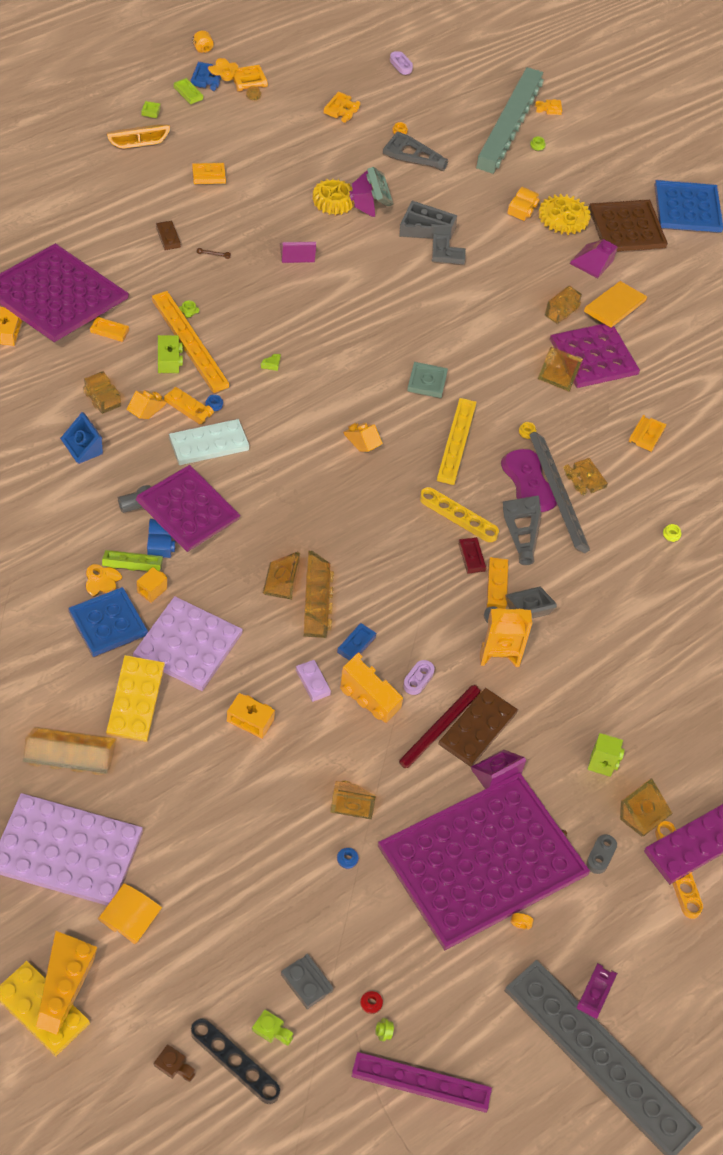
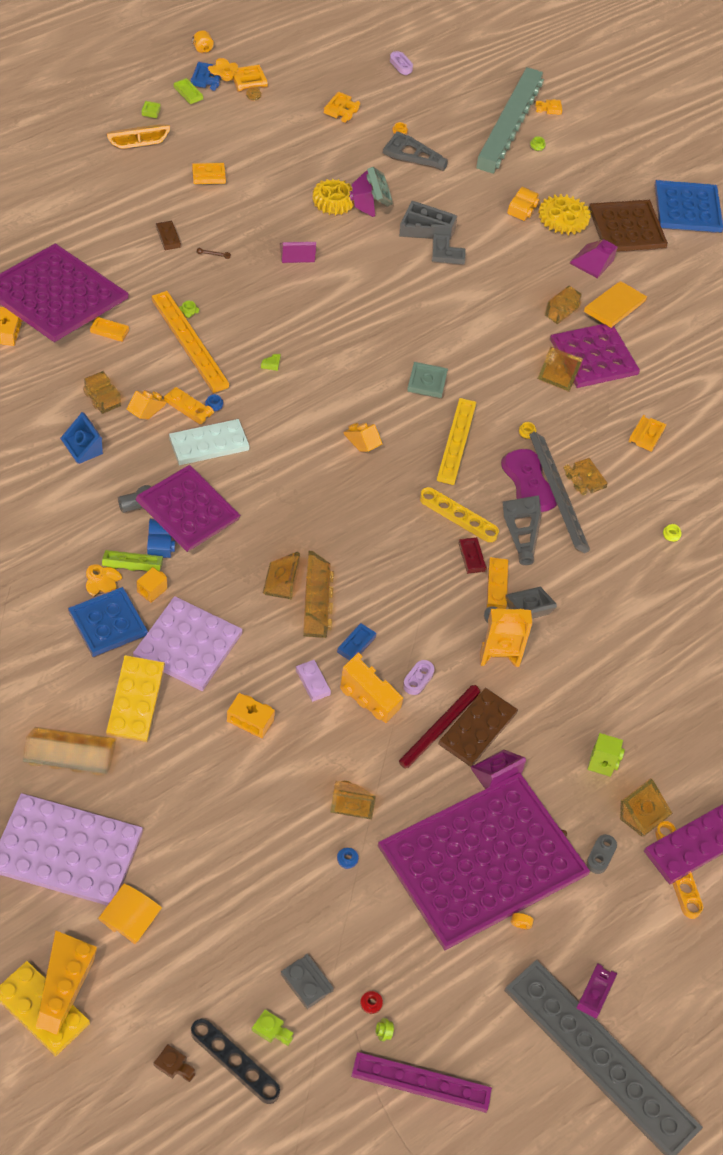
(168, 354): lime brick -> none

